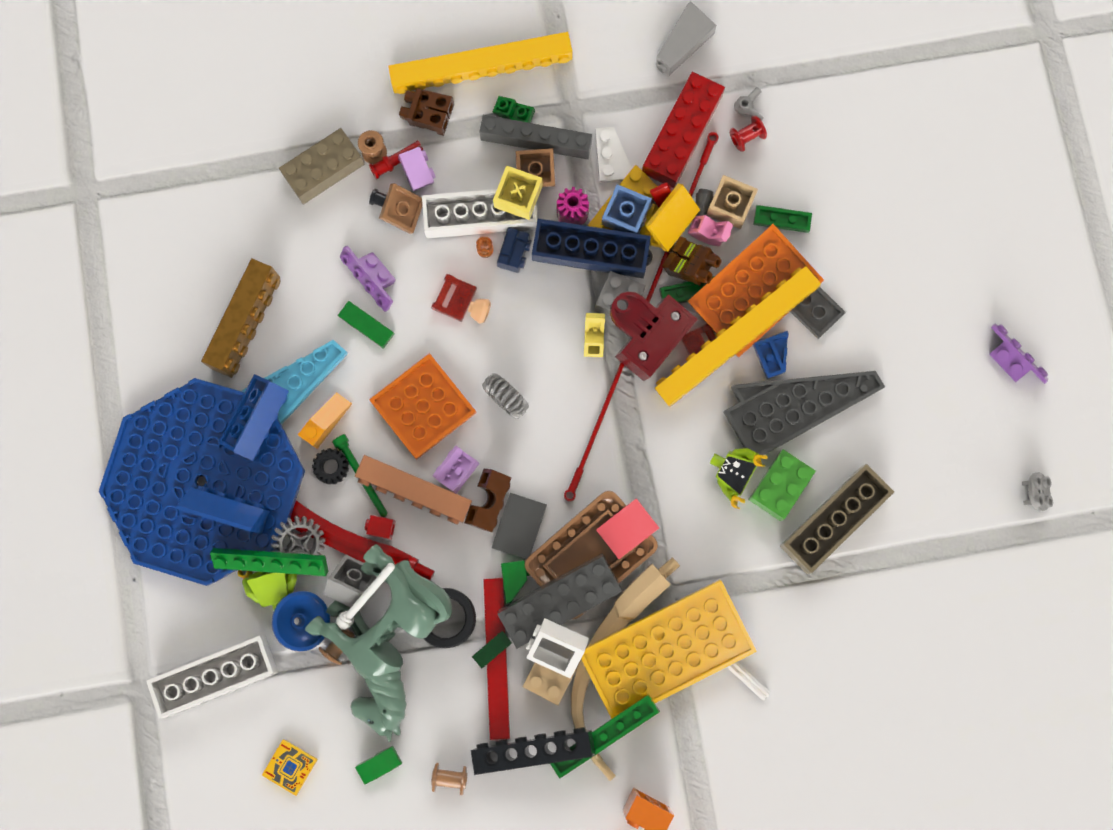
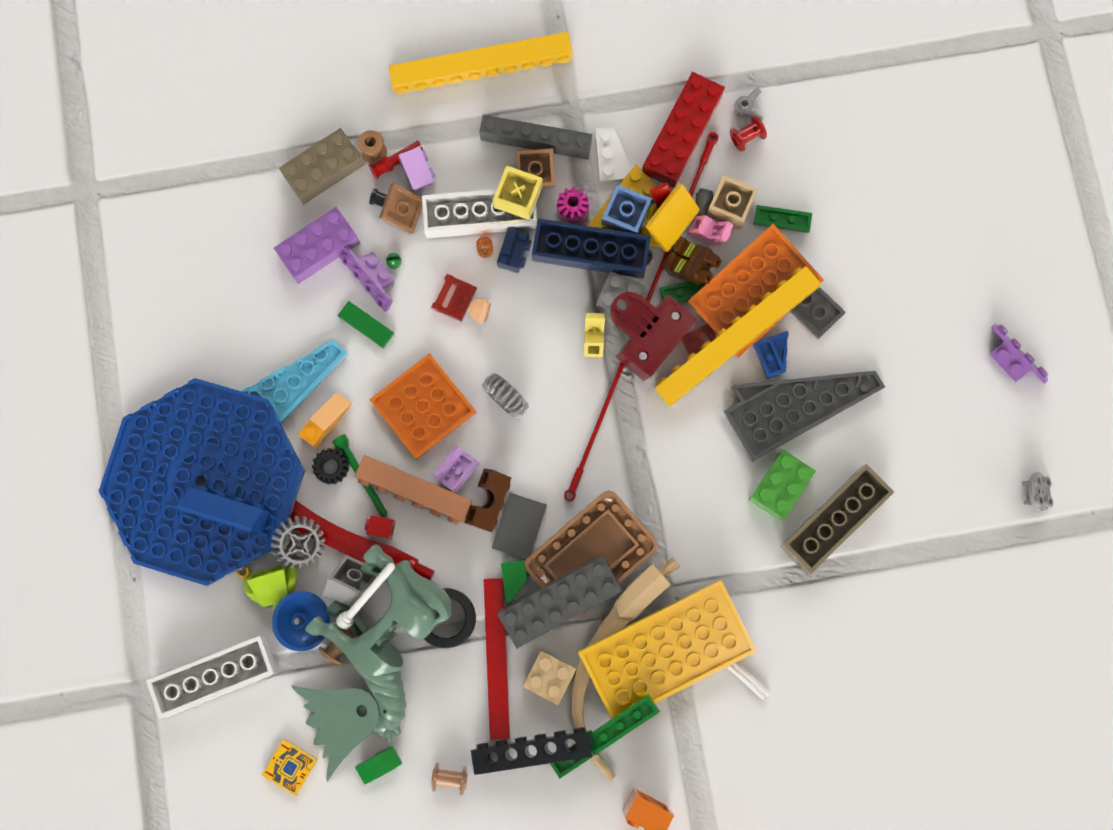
(241, 318): pearl gold brick -> none
(253, 417): blue slope -> none
(269, 562): green plate -> none
(316, 245): none -> medium lavender brick
(338, 720): none -> sand green piece
(394, 264): none -> green hinge
(427, 110): reddish brown hips -> none
(491, 649): dark green piece -> none
(510, 109): green slope -> none
(560, 636): white window -> none
(627, 528): coral window -> none
(686, 38): light grey slope -> none
(736, 472): torso -> none

